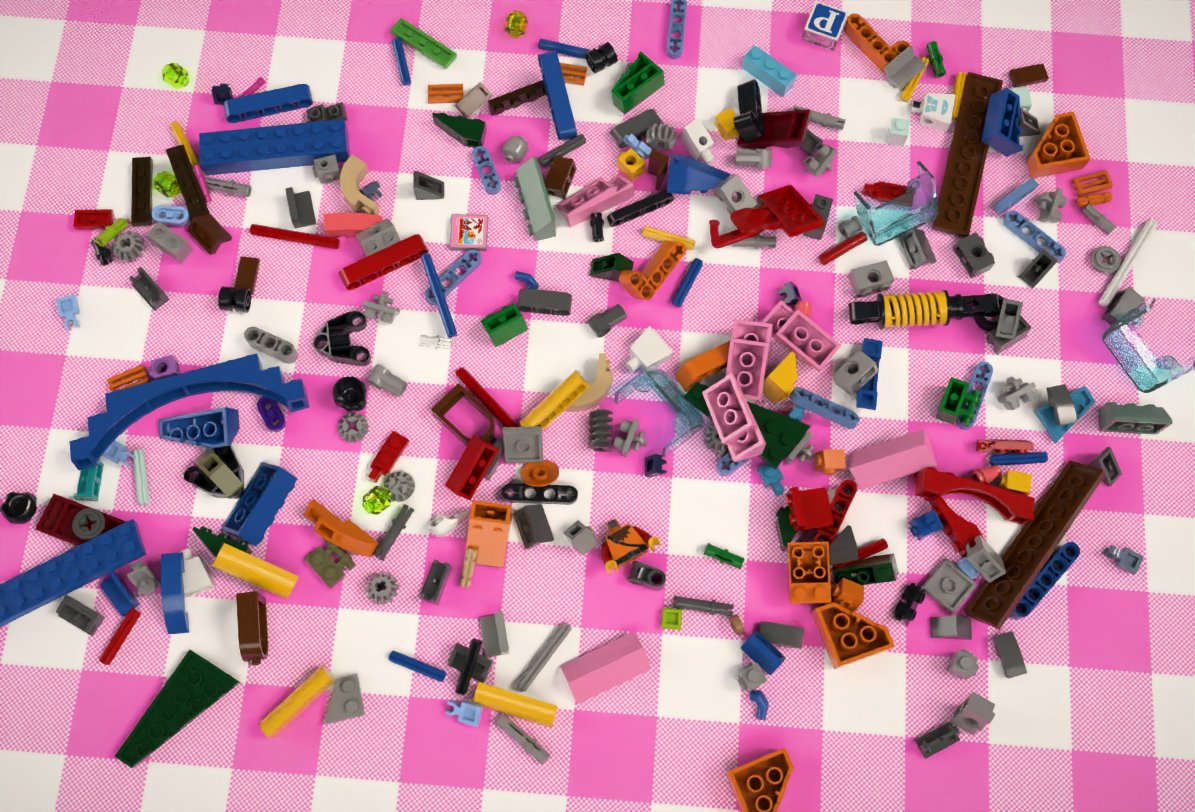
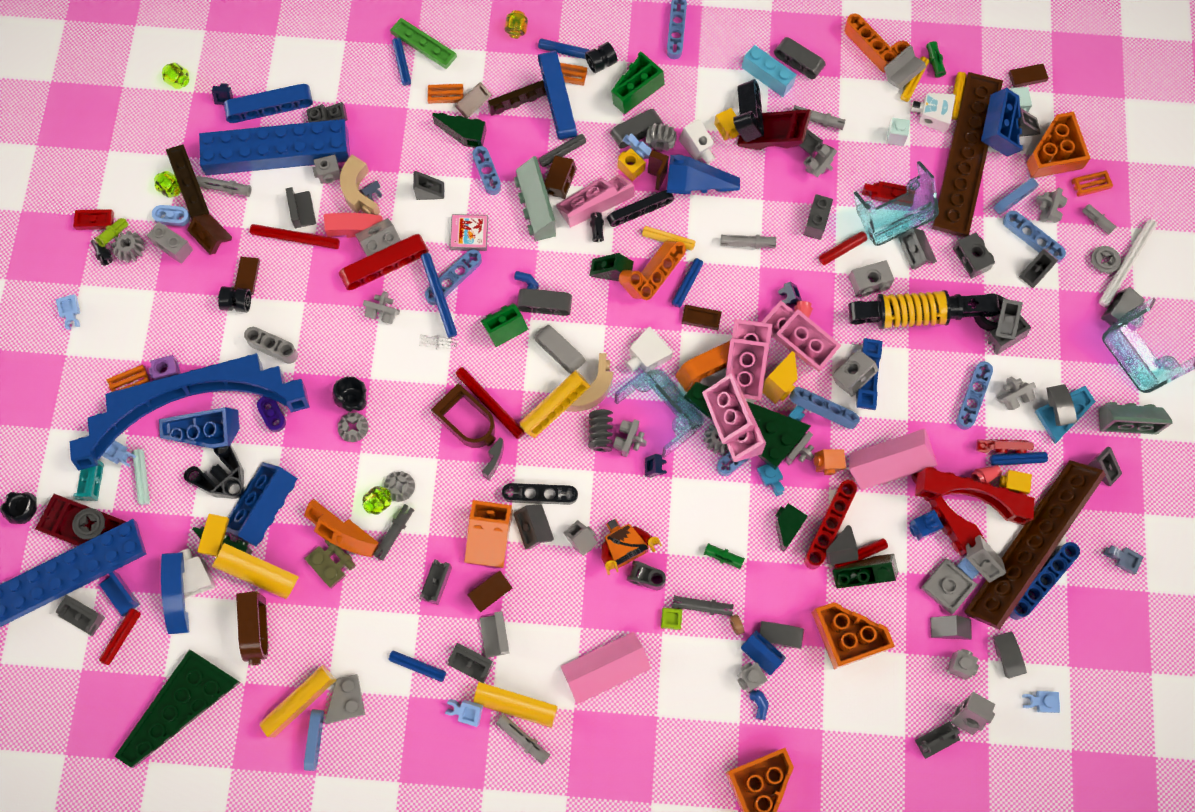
(142, 191): dark brown plate -> none
(143, 578): light grey hips -> none
(149, 289): dark grey hinge -> none
(182, 139): yellow axle -> none
(202, 183): dark pink wheel -> none
(213, 535): none -> yellow tile
(218, 473): olive slope -> none
(254, 87): dark pink wheel -> none
(313, 740): none -> medium blue beam
(337, 335): black connector -> none
(382, 378): light grey piece -> none
(382, 581): light grey gear -> none
(388, 456): red hinge -> none
(443, 524): white piece -> none
(468, 567): tan axle -> none
(468, 666): black axle -> none
(471, 467): red brick -> none
(489, 591): none -> reddish brown hinge
(515, 149): light grey head -> none
(523, 444): light grey tile -> none
(539, 473): orange dish -> none
(544, 657): light grey axle -> none
(559, 349): none -> light grey beam
(603, 323): dark grey piece -> none
(701, 317): none -> reddish brown tile
(728, 187): light grey brick -> none
(759, 158): light grey piece -> none
(779, 209): red plate -> none
(799, 58): none -> dark grey beam
(809, 508): red bracket -> none
(809, 572): orange slope -> none
(825, 26): piece -> none
(848, 594): orange brick -> none
(850, 227): light grey bush -> none
(914, 597): black hinge -> none
(952, 401): green brick -> none
(1045, 701): none -> light blue plate
(1094, 199): orange axle -> none

